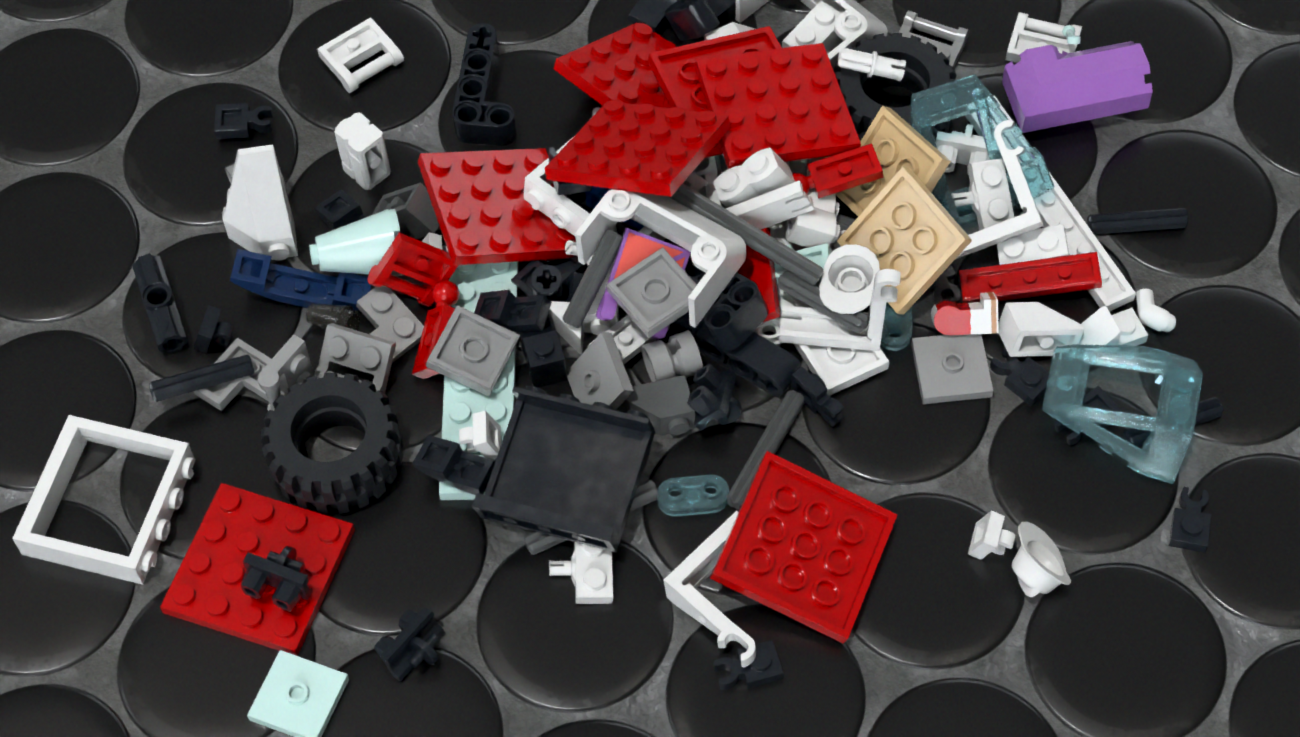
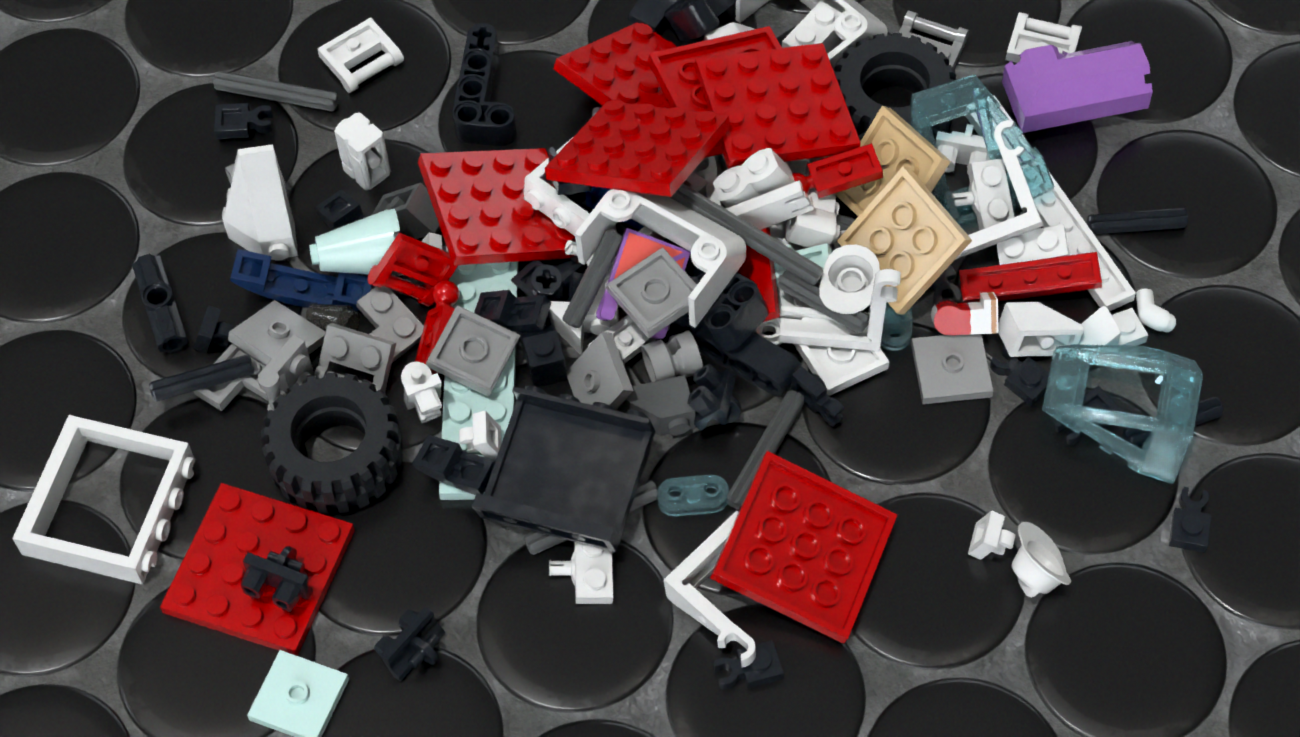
(271, 328): none -> light grey plate
(275, 91): none -> dark grey axle
(422, 390): none -> white hips
(871, 64): white axle -> none
(1069, 32): light aqua hinge -> none

